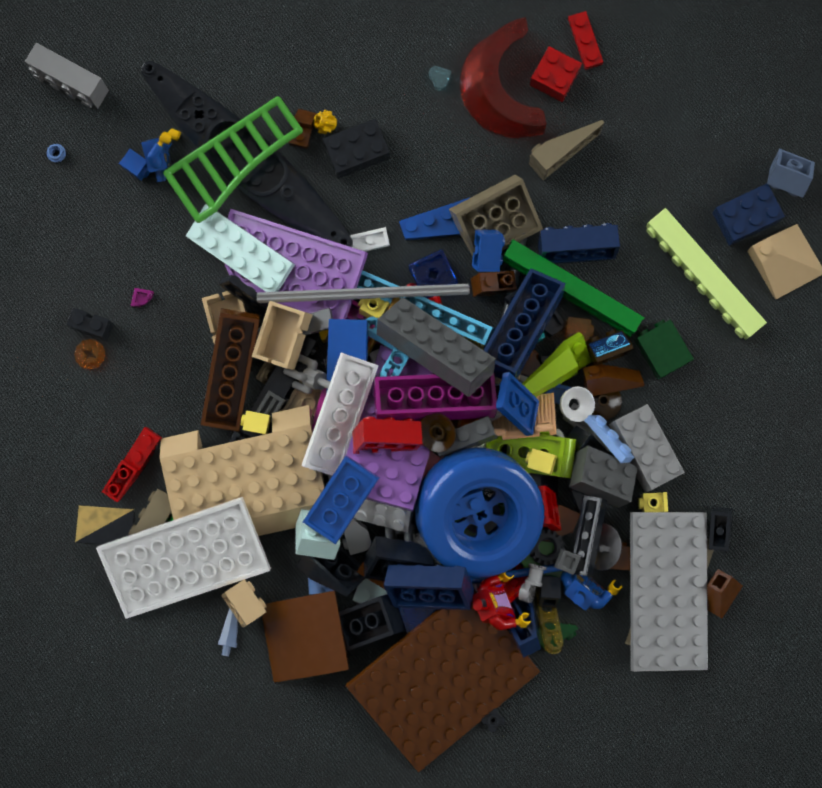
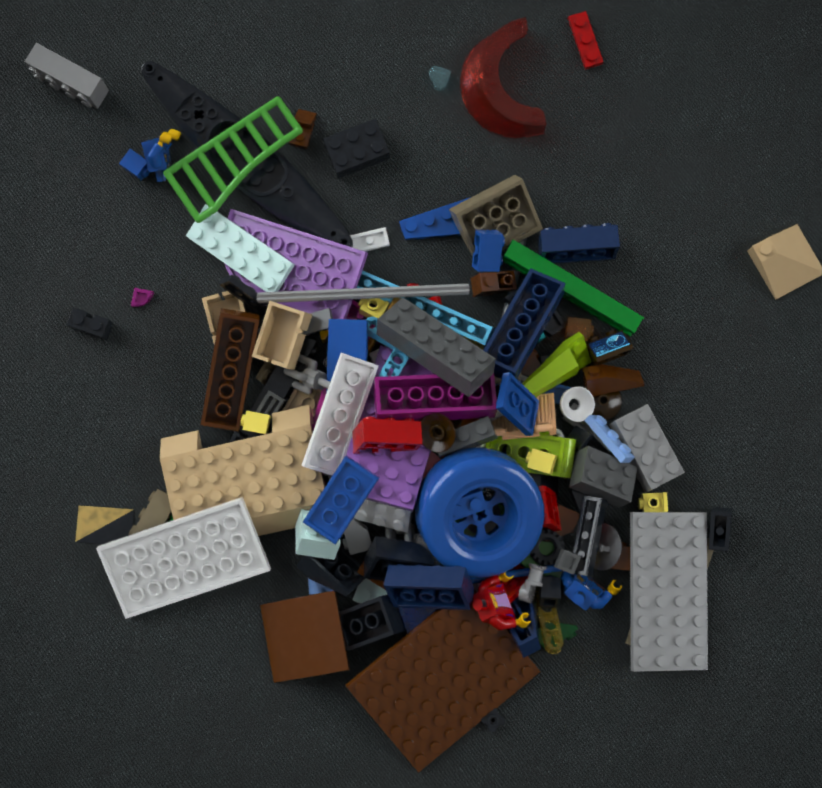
(52, 149): medium blue plate -> none
(91, 362): clear orange gear -> none
(132, 465): red slope -> none
(229, 634): sand blue bar -> none
(244, 602): tan brick -> none
(325, 122): yellow gear -> none
(438, 264): clear blue brick -> none
(555, 74): red brick -> none
(557, 151): dark tan slope -> none
(663, 349): dark green brick -> none
(705, 274): yellowish green brick -> none
(721, 593): reddish brown slope -> none
(748, 214): dark blue brick -> none
(791, 173): sand blue brick -> none

